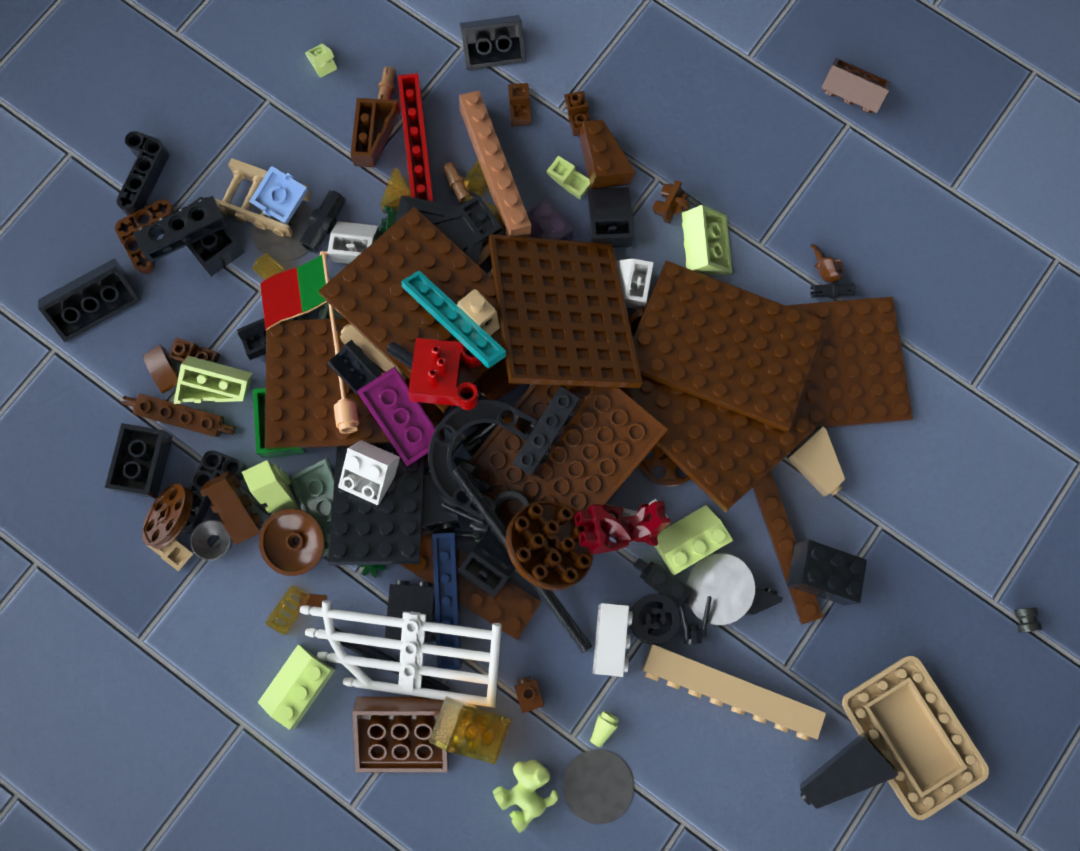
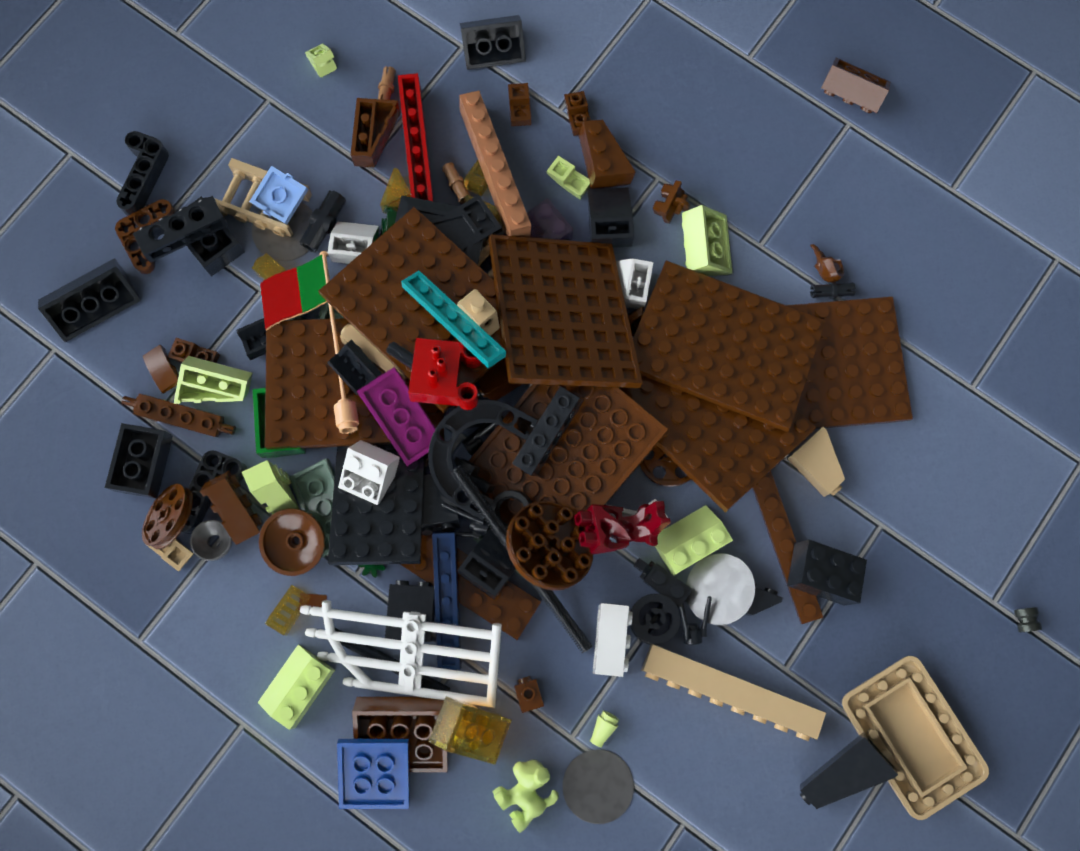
(373, 773): none -> blue plate

